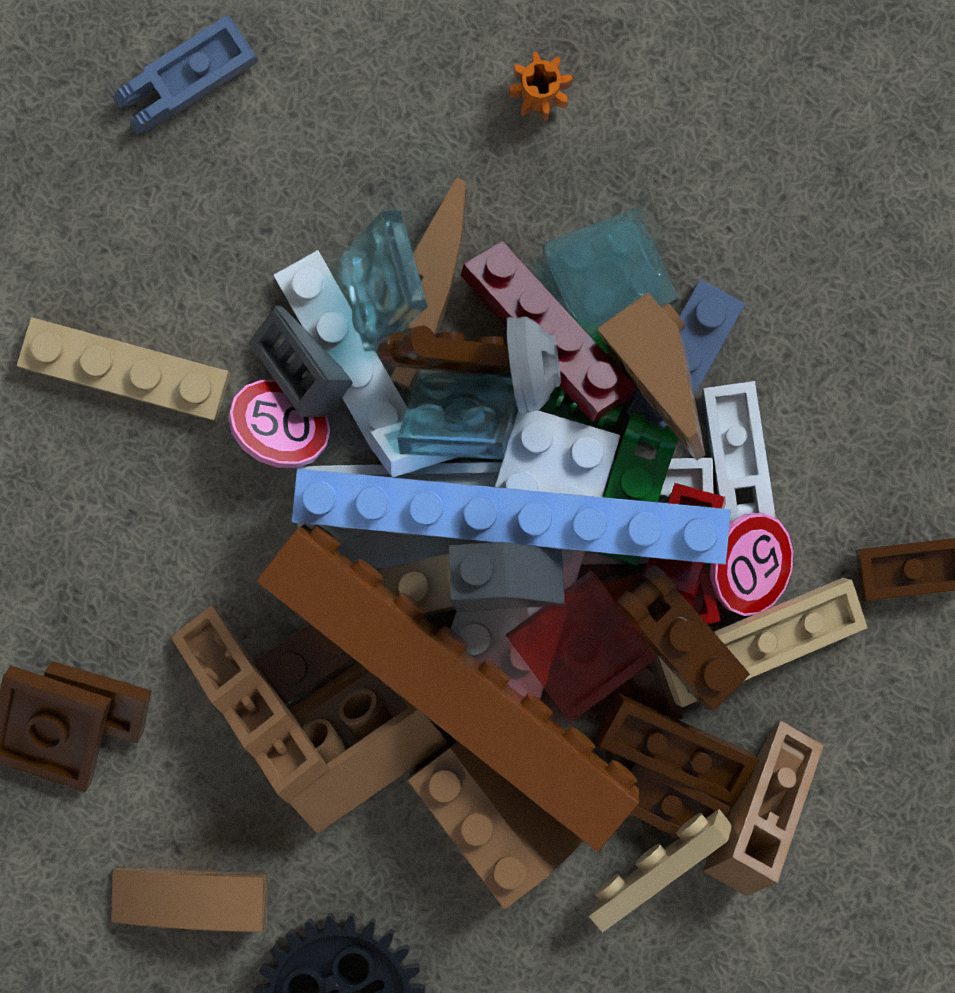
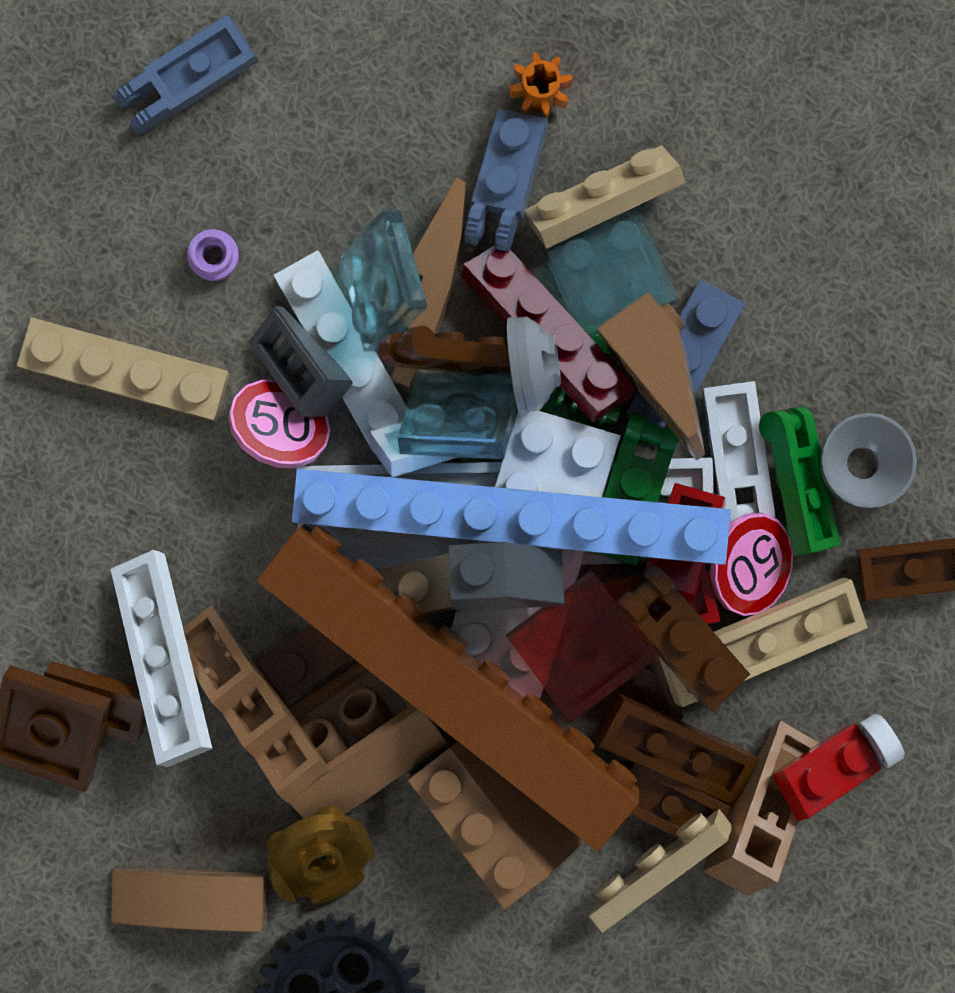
(161, 659): none -> white plate
(213, 239): none -> lavender plate
(327, 833): none -> pearl gold plate
(506, 175): none -> sand blue hinge
(604, 195): none -> tan plate
(798, 475): none -> green plate
(826, 772): none -> red plate
(882, 740): none -> white tile
(893, 456): none -> light grey piece

